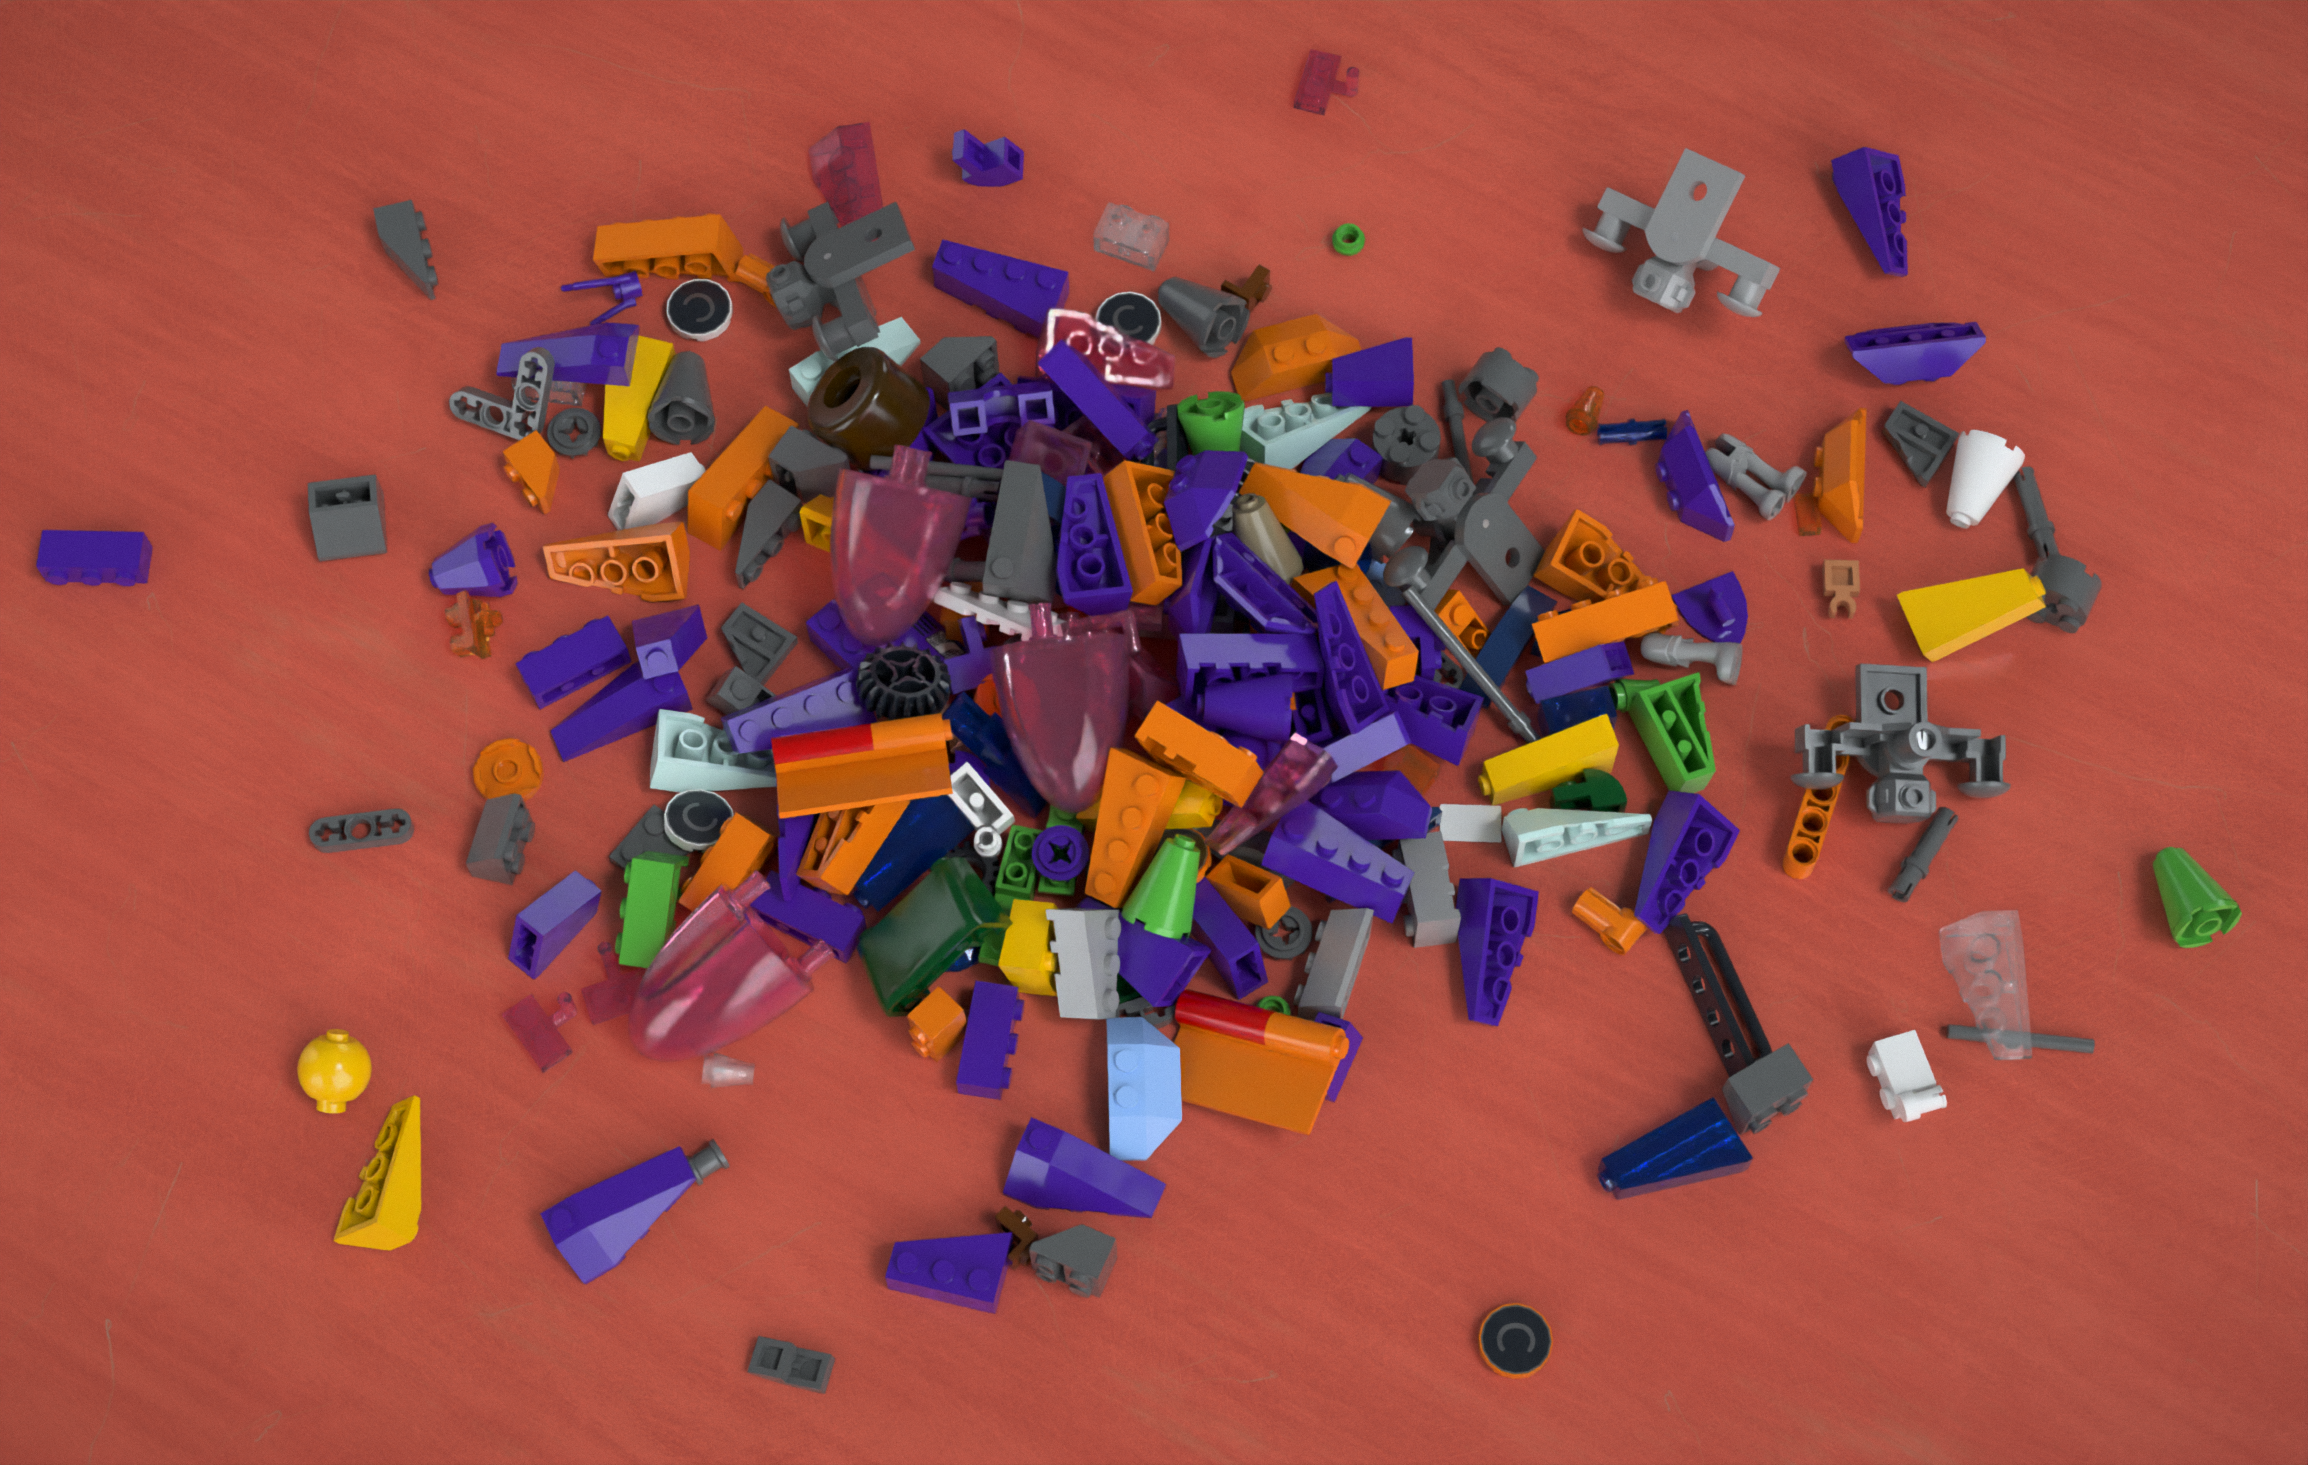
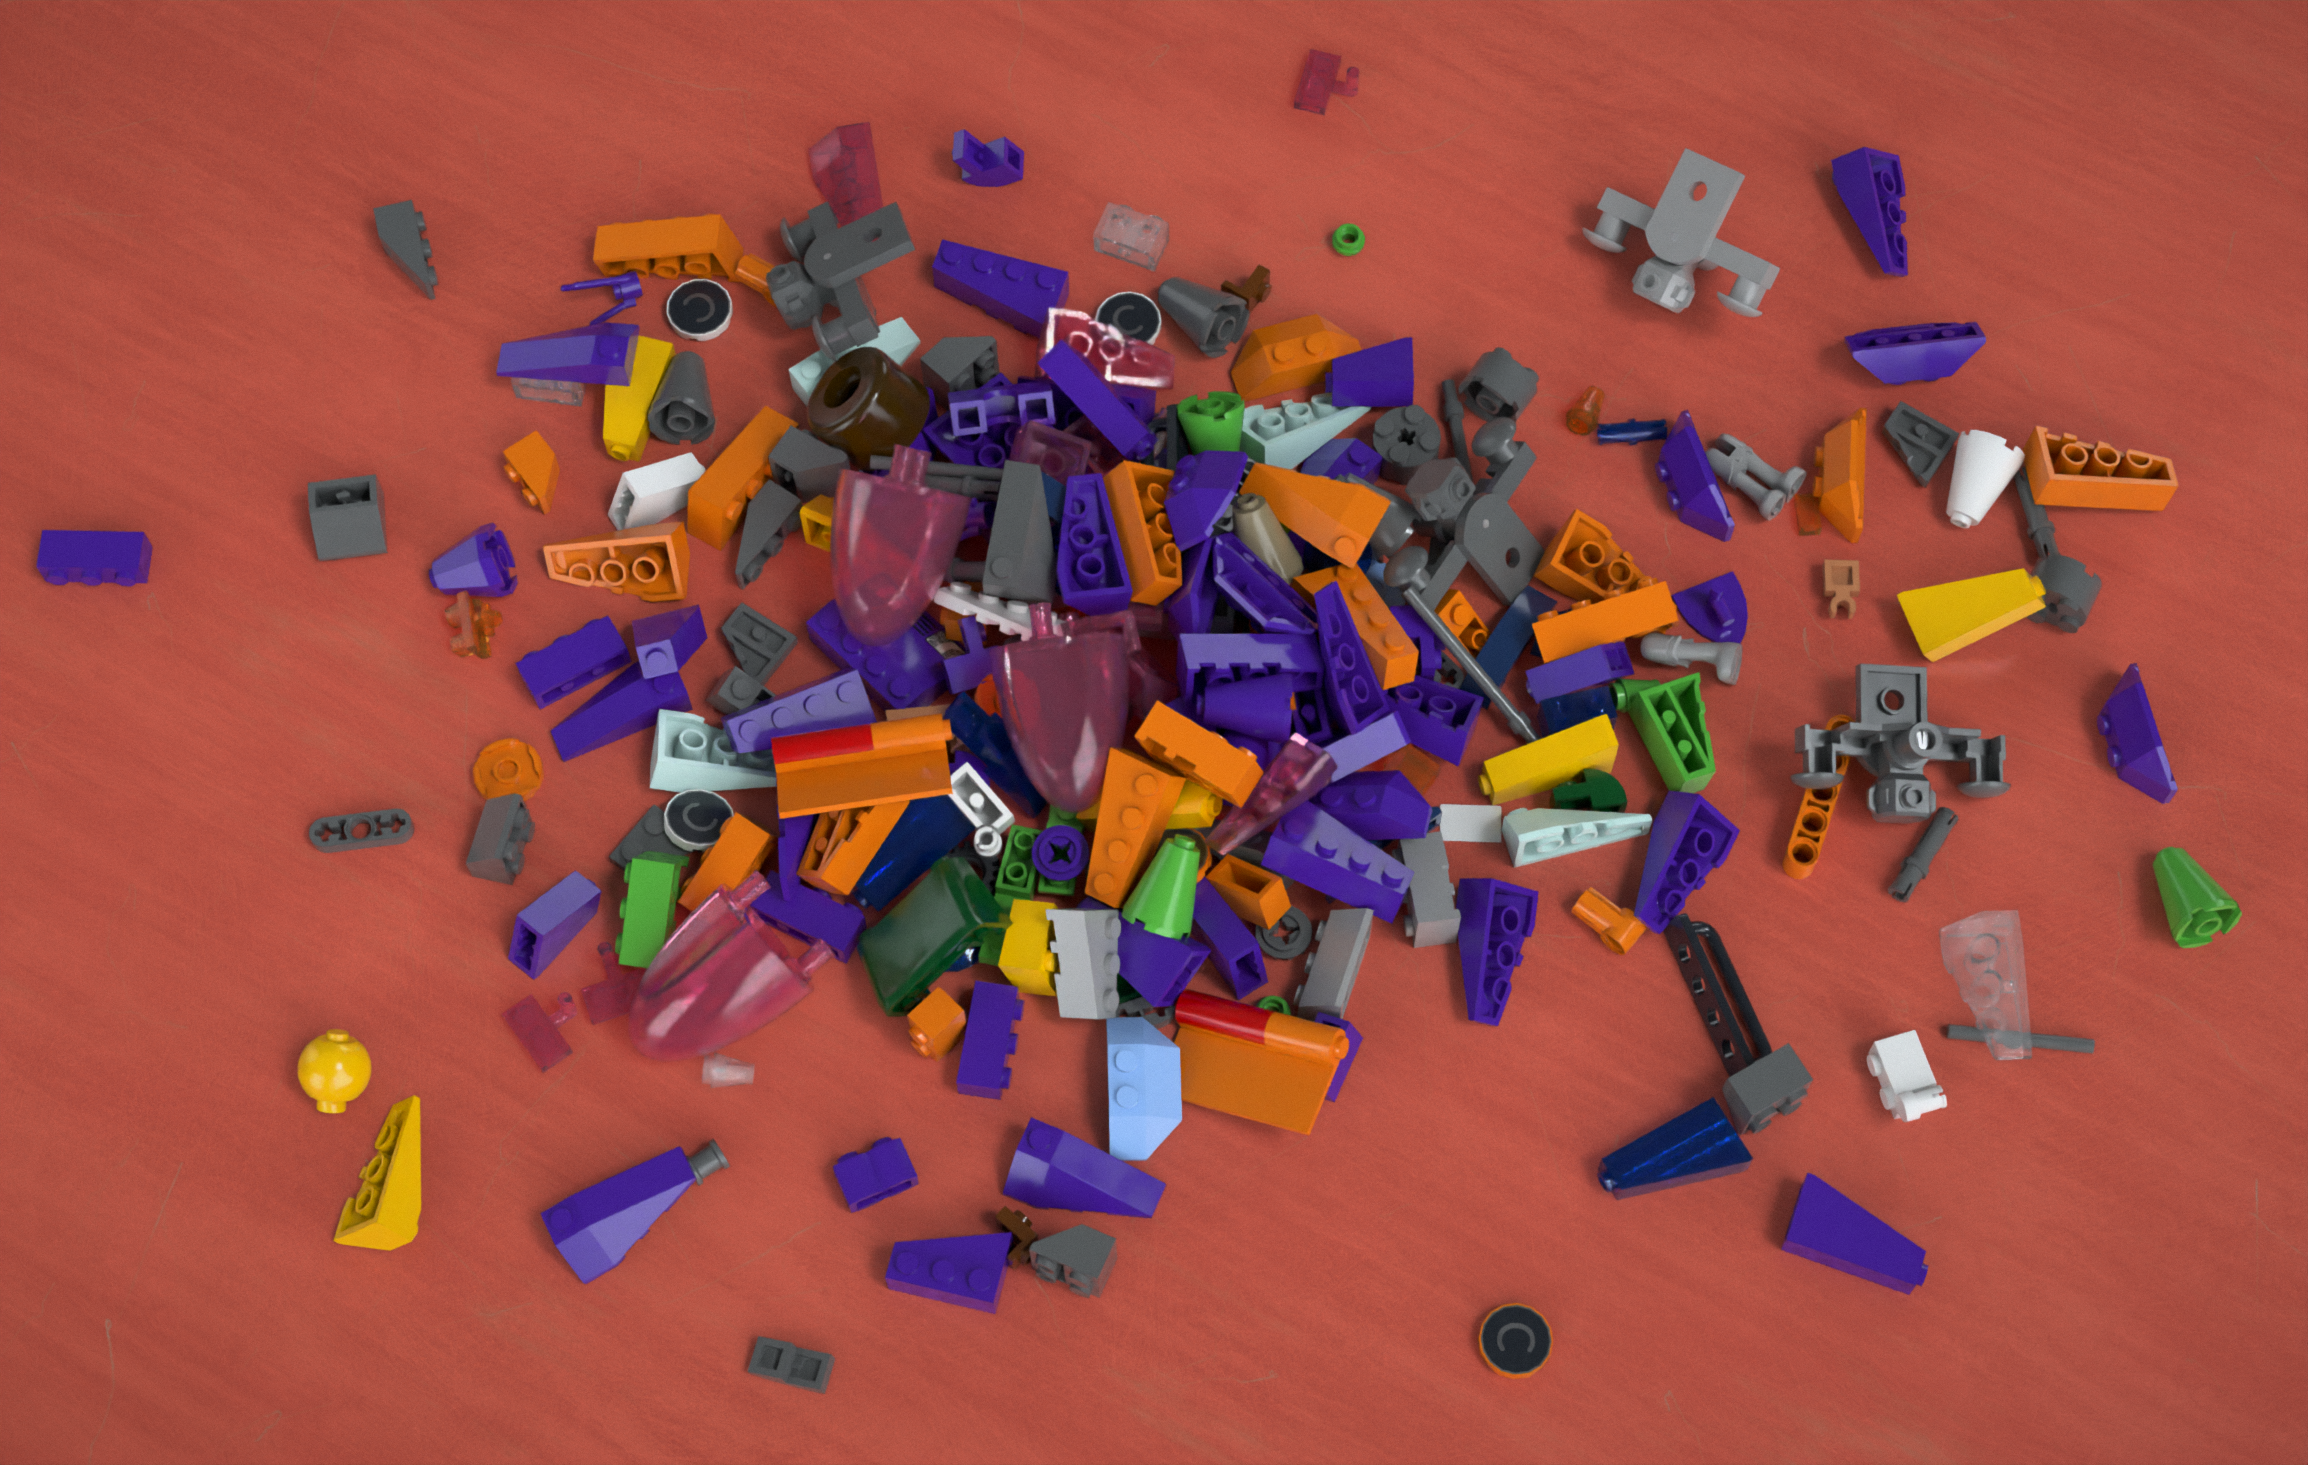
(514, 410): dark grey beam -> none
(565, 422): dark grey gear -> none
(875, 1174): none -> dark purple brick
(903, 682): black gear -> none
(1850, 1239): none -> dark purple slope
(2095, 475): none -> orange wedge
(2135, 740): none -> dark purple wedge

